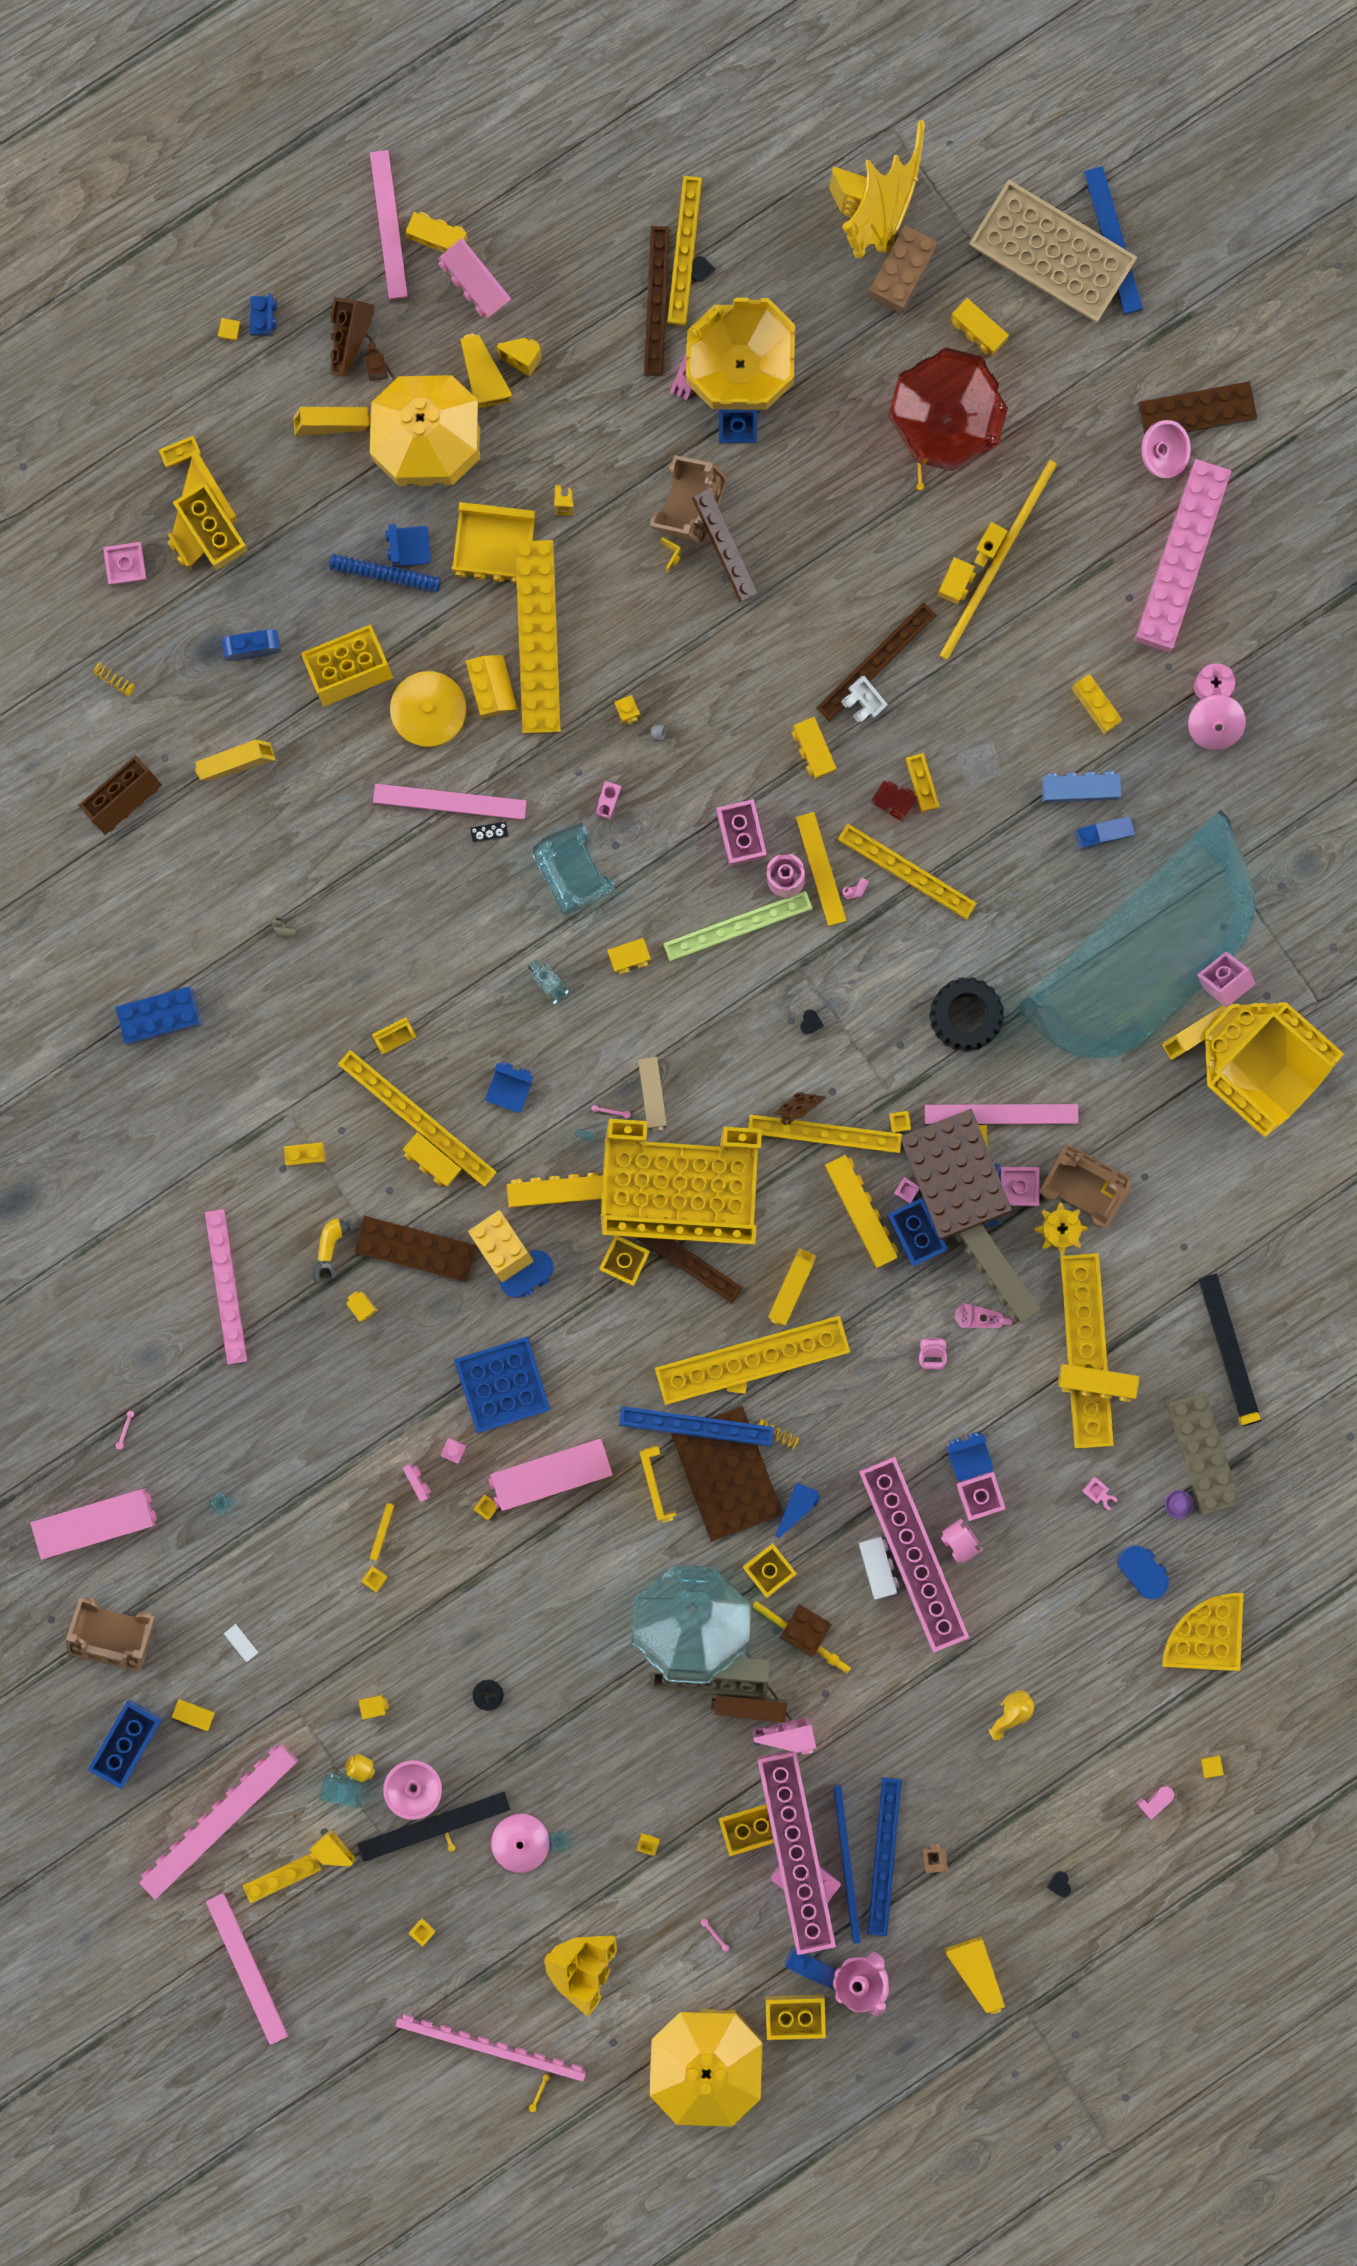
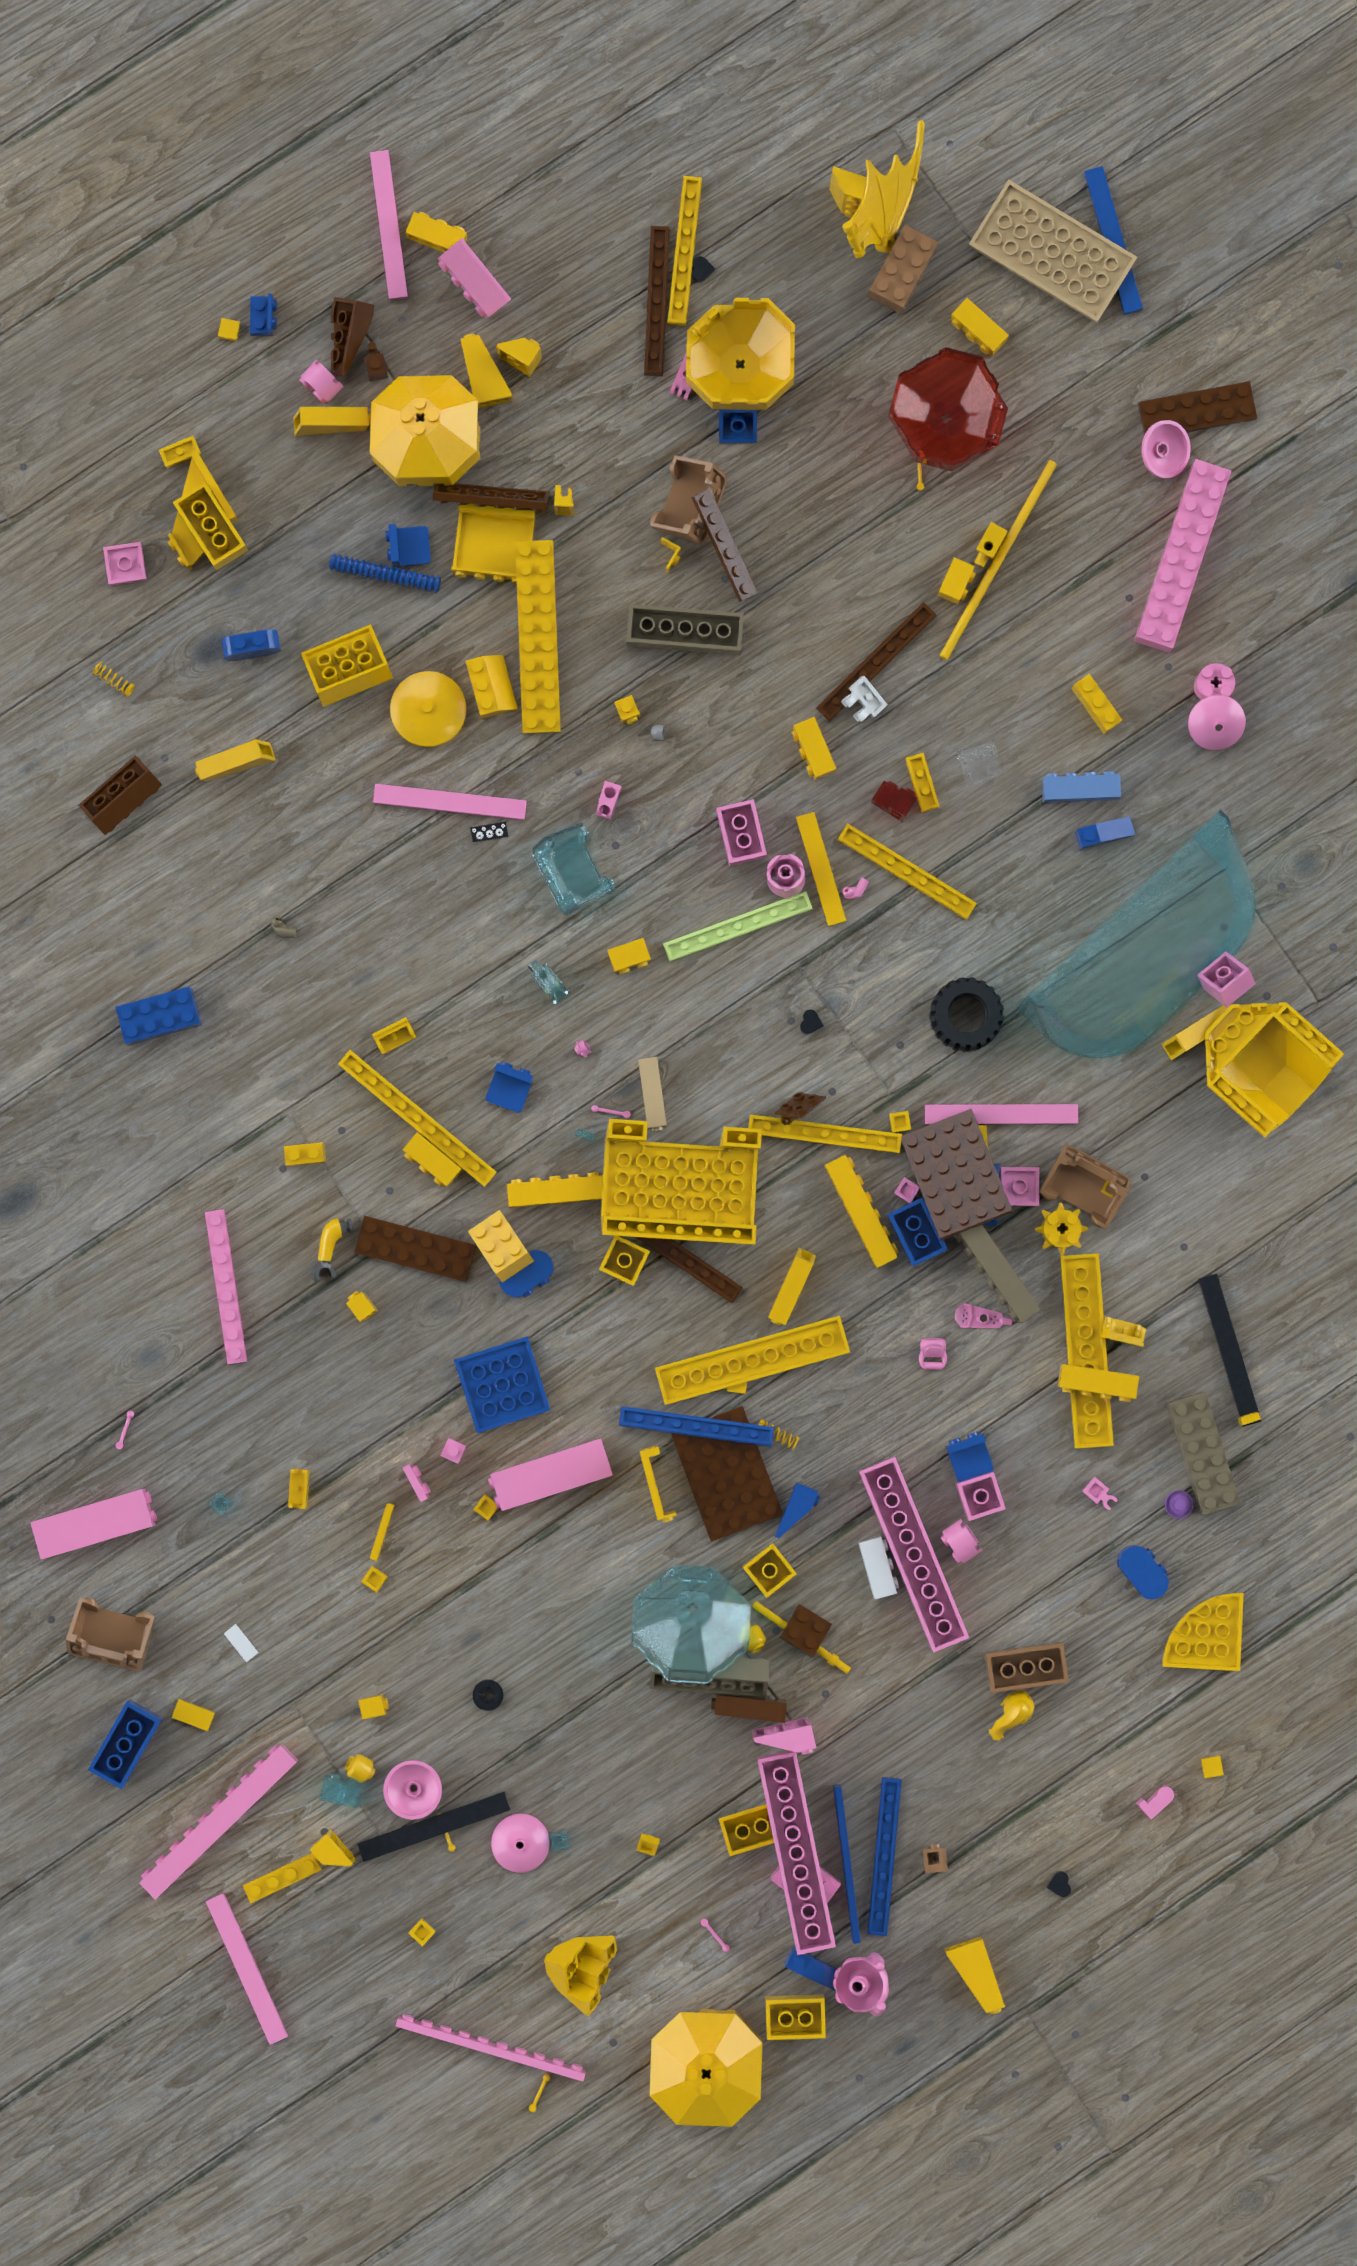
(299, 1488): none -> yellow hinge
(322, 381): none -> bright pink brick
(491, 495): none -> reddish brown plate
(582, 1048): none -> bright pink plate
(685, 629): none -> dark tan brick
(756, 1639): none -> yellow head
(1026, 1667): none -> medium nougat brick
(1123, 1332): none -> yellow hinge

